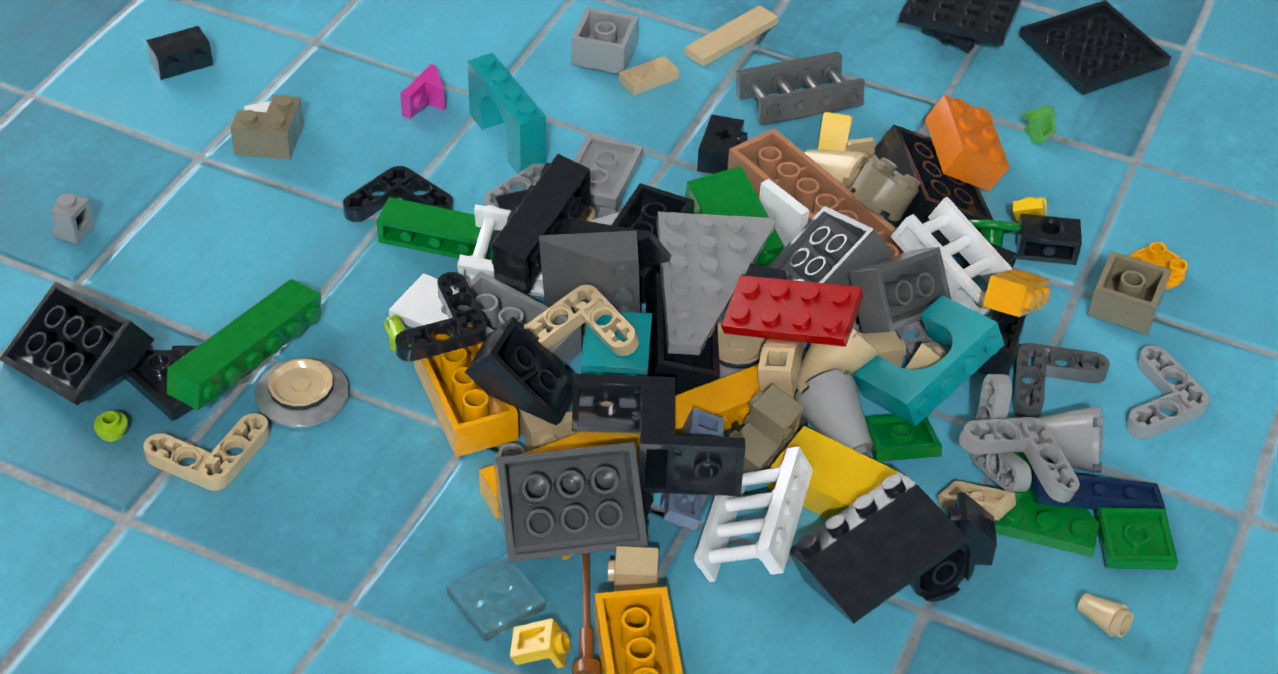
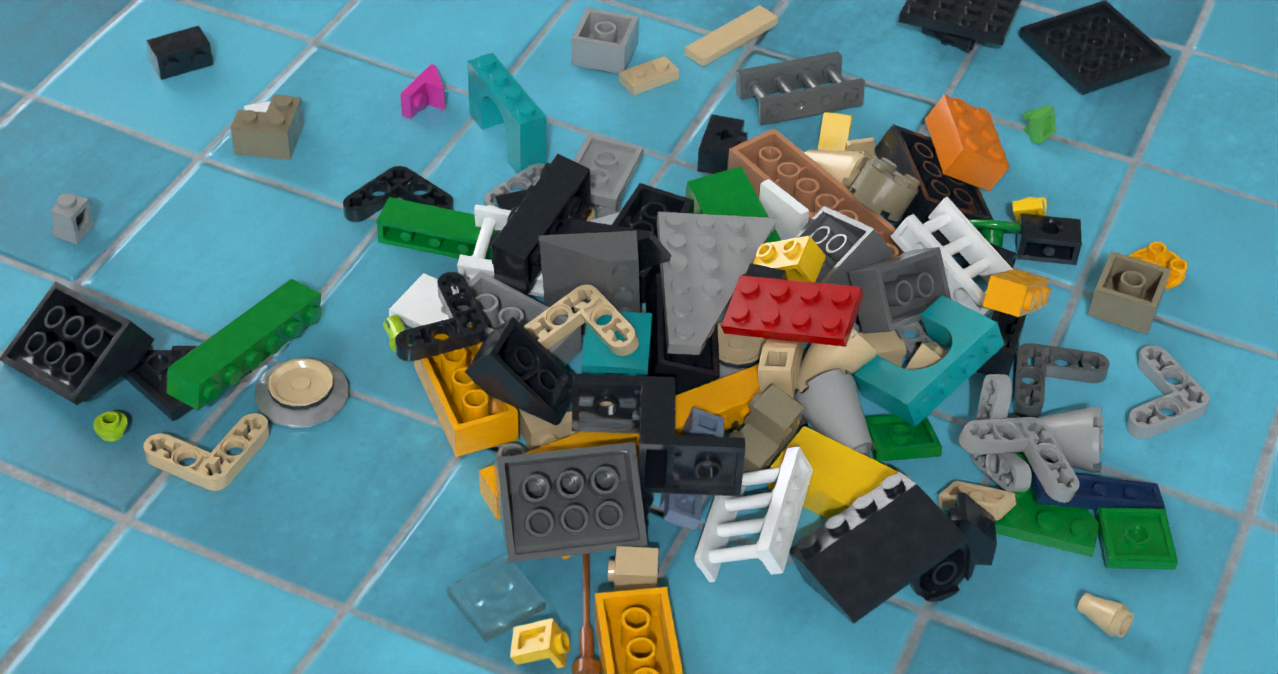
(797, 256): none -> yellow brick

